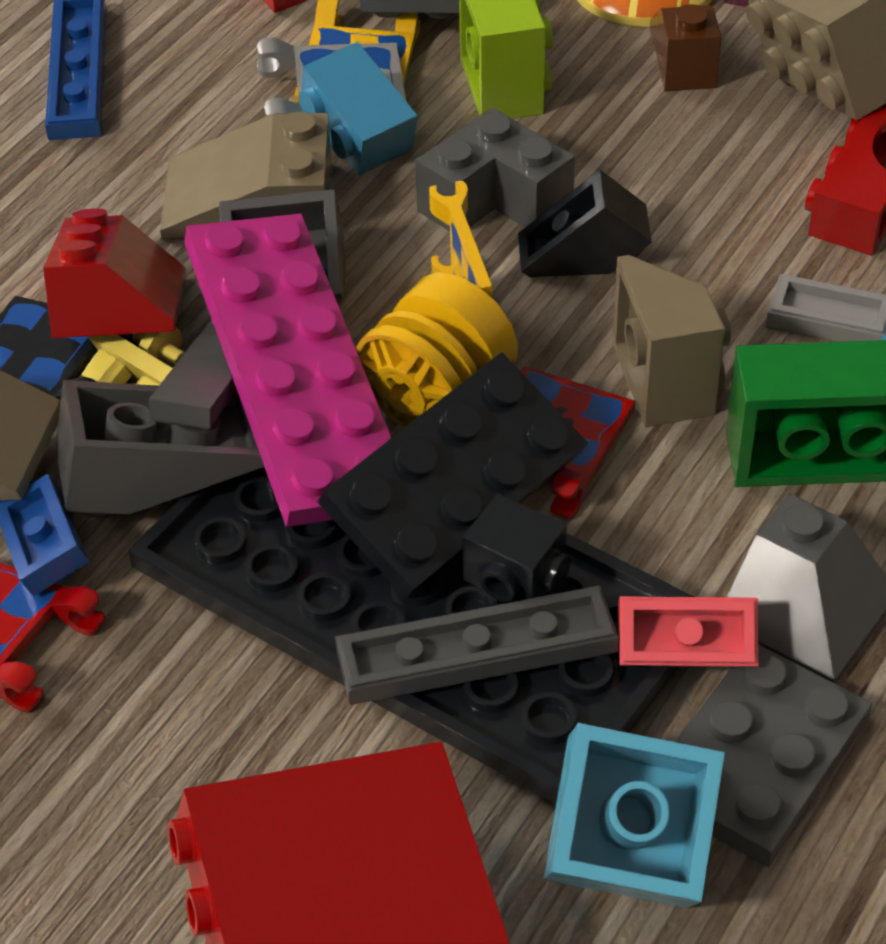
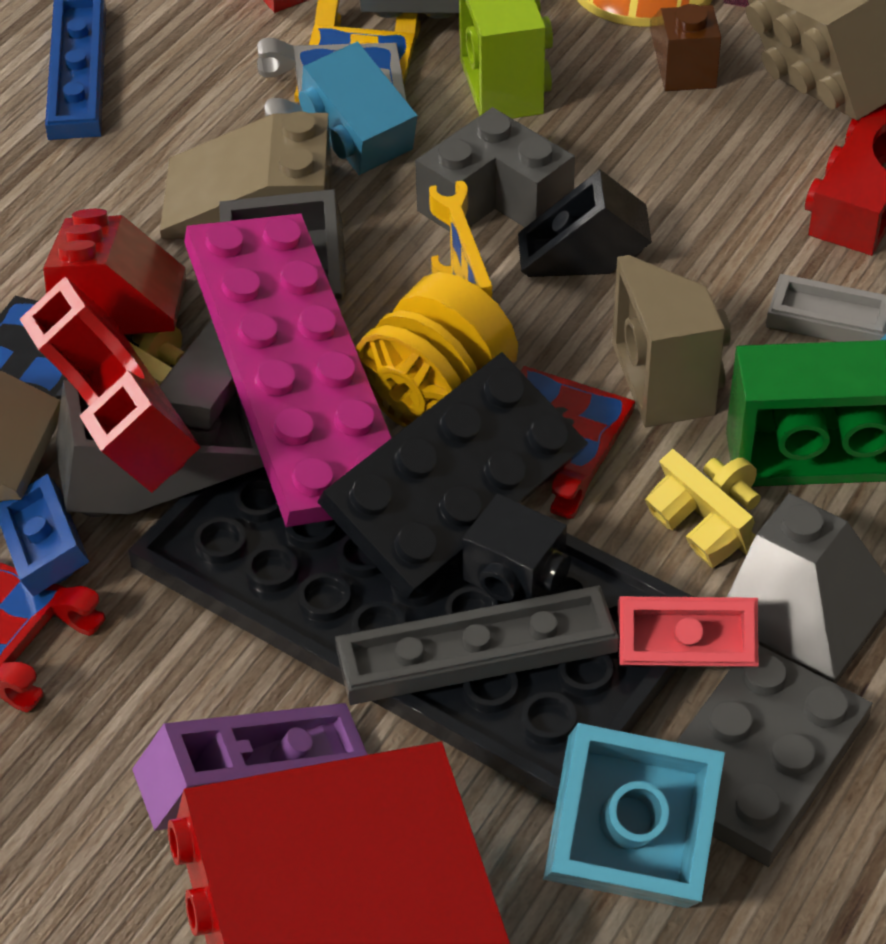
(126, 405): none -> red arch
(239, 747): none -> medium lavender slope
(725, 522): none -> light yellow hips

